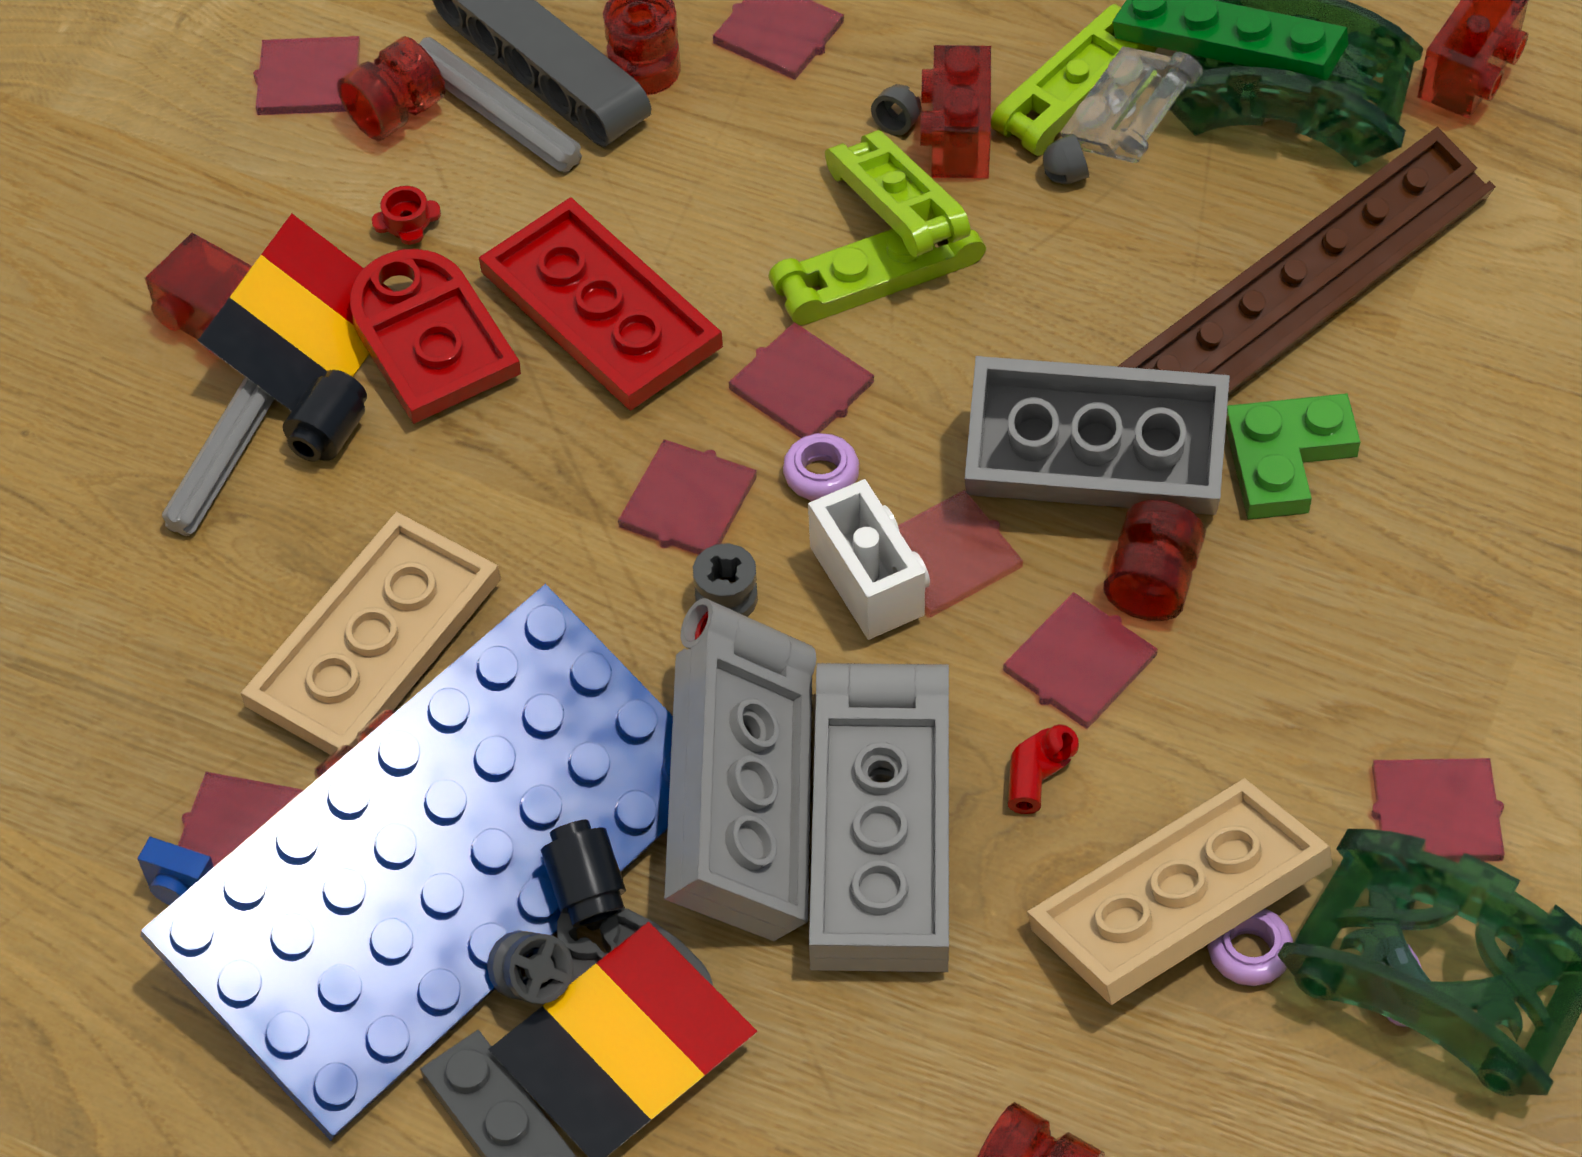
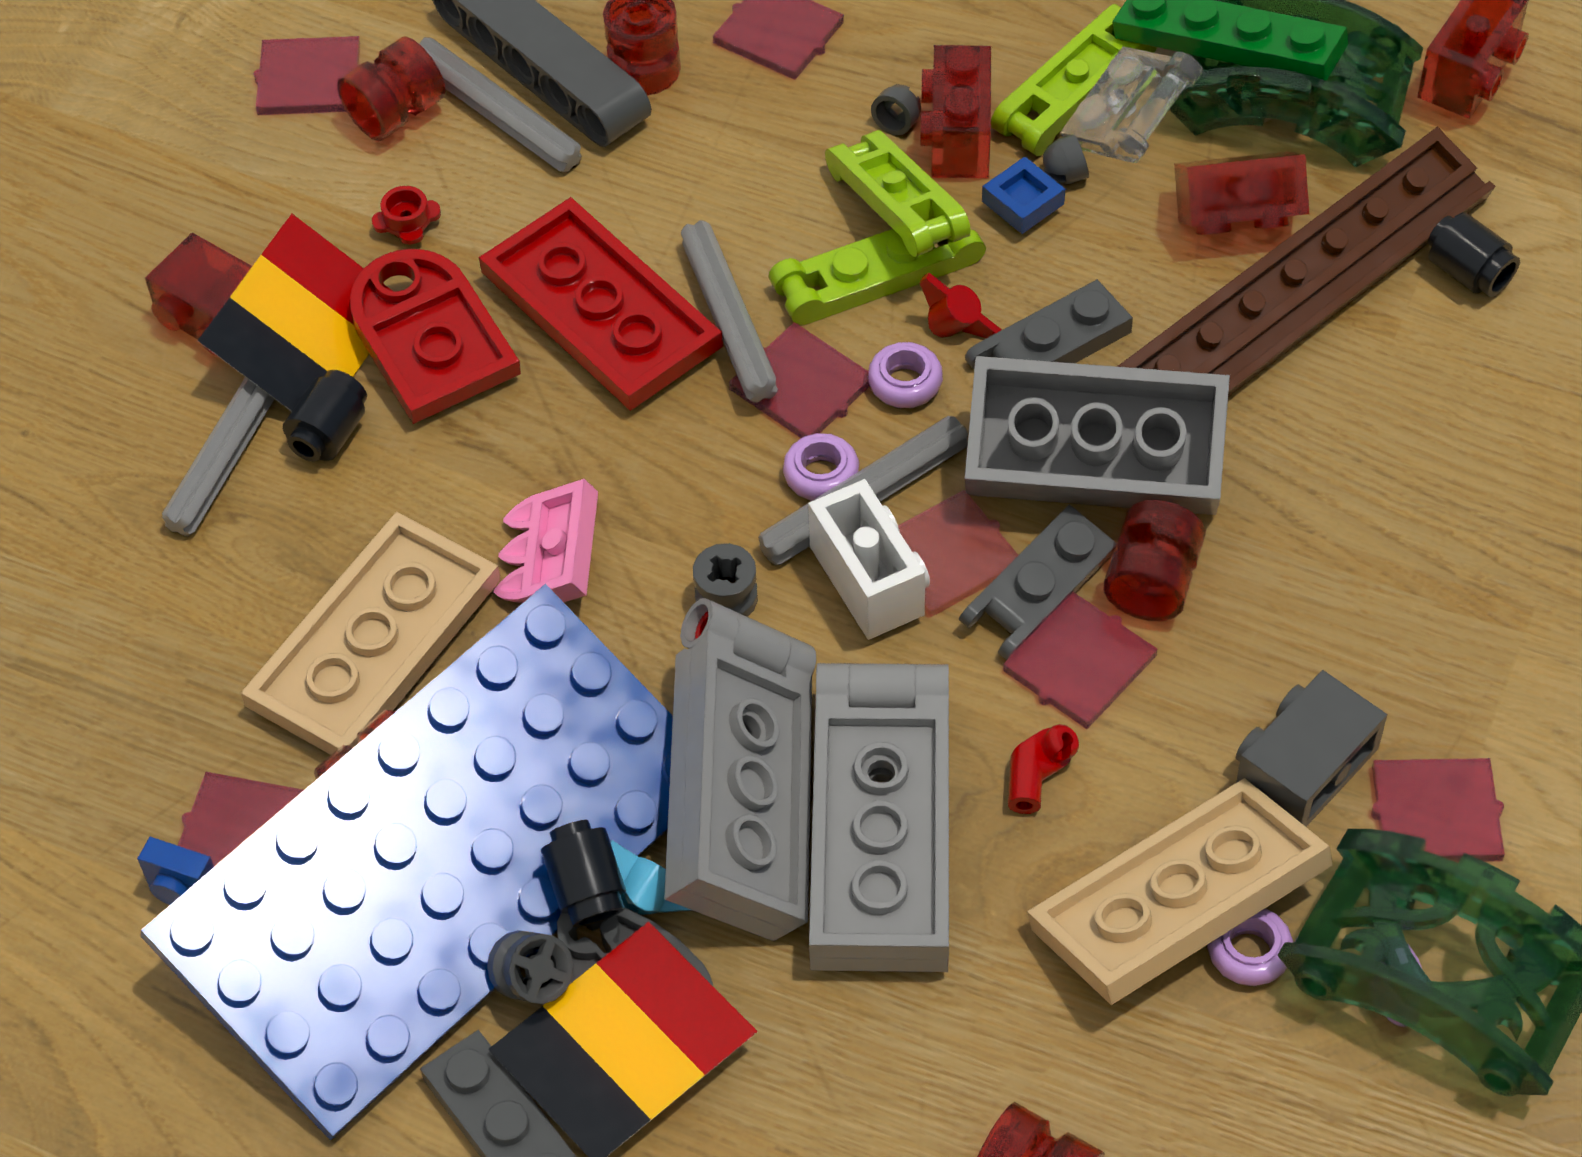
(555, 543): none -> bright pink plate
(643, 883): none -> medium azure piece
(687, 498): clear pink piece -> none
(729, 311): none -> light grey axle
(883, 476): none -> light grey axle
(905, 393): none -> lavender piece
(955, 310): none -> red piece
(1023, 195): none -> blue plate
(1042, 578): none -> dark grey hinge
(1061, 331): none -> dark grey hinge
(1241, 189): none -> clear red brick
(1276, 438): bright green plate -> none
(1311, 746): none -> dark grey brick
(1472, 254): none -> black brick

